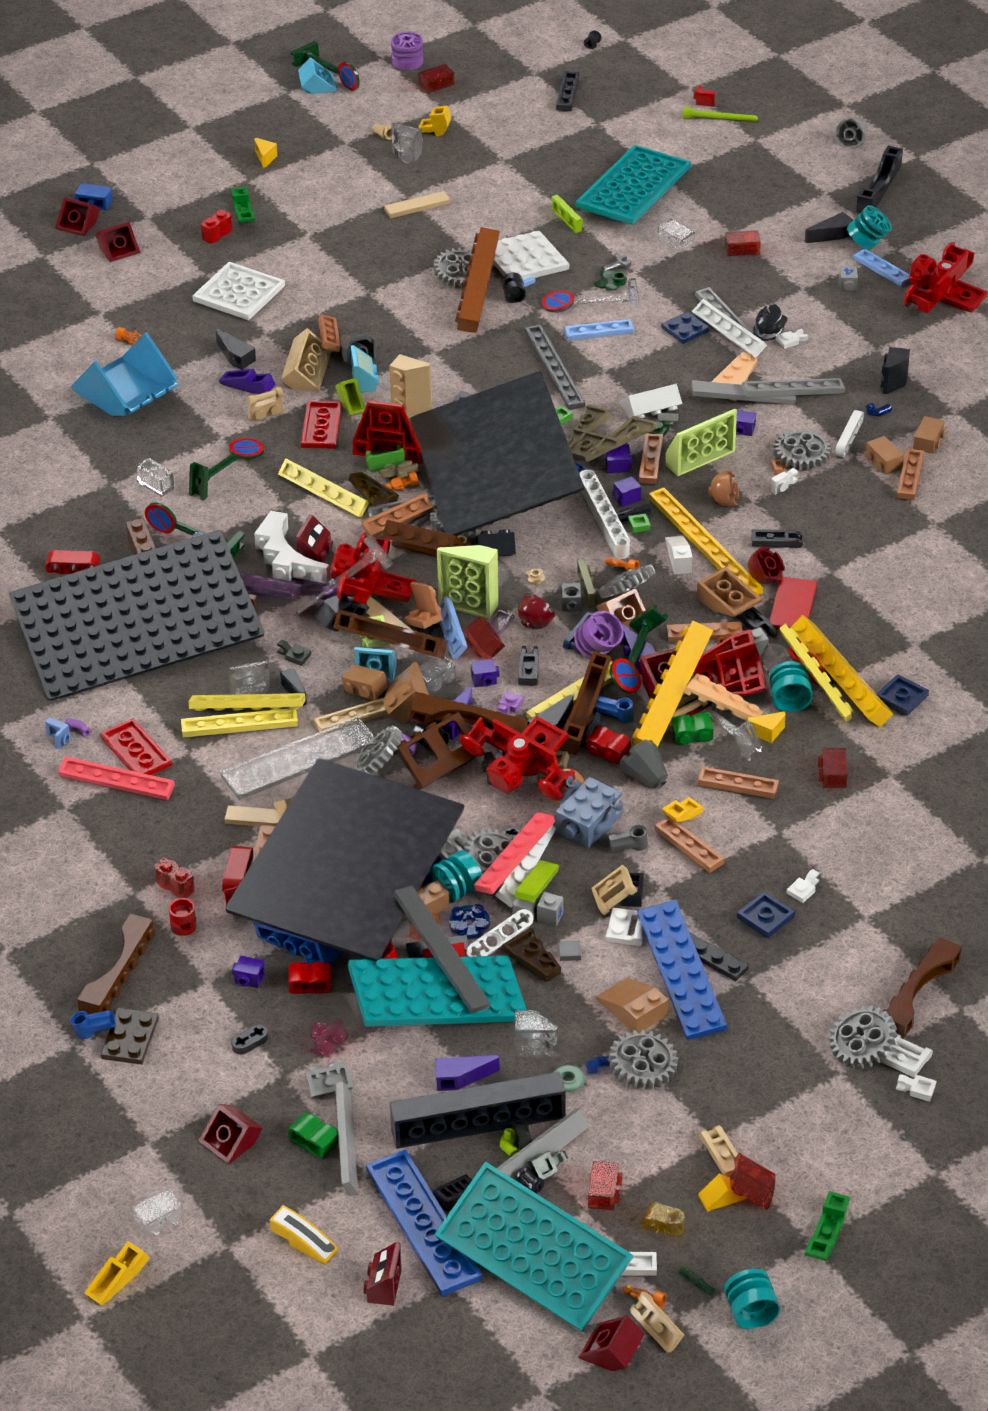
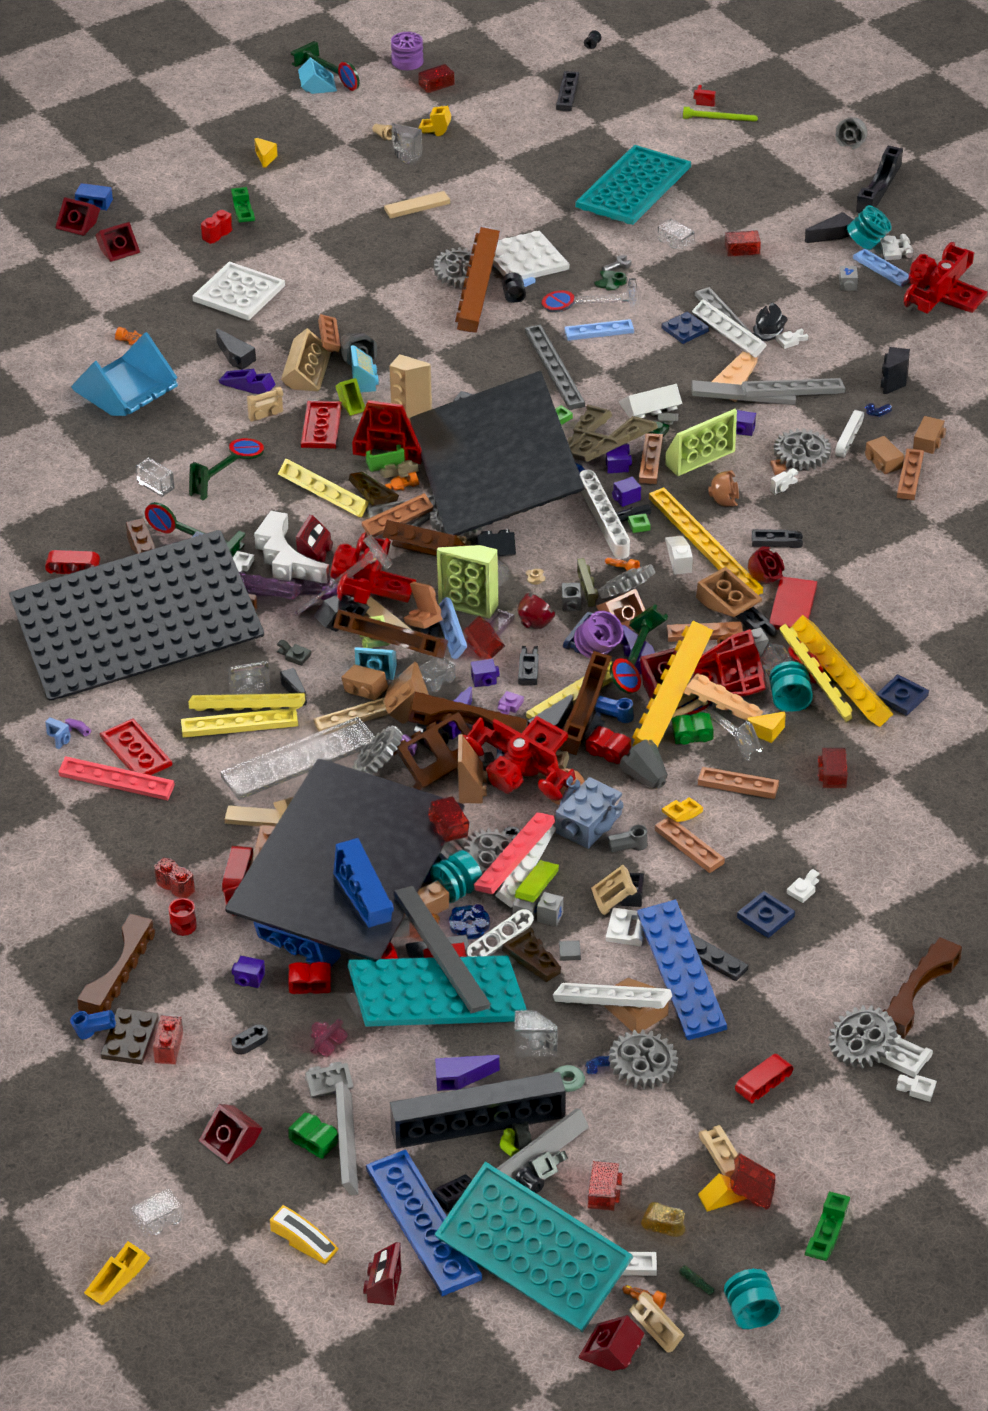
(168, 1039): none -> clear red brick
(243, 560): none -> white plate
(361, 883): none -> blue wedge
(449, 819): none -> clear red brick
(470, 774): none -> medium nougat slope
(567, 214): lime plate -> none
(612, 995): none -> white plate
(763, 1077): none -> red beam
(891, 250): none -> white plate

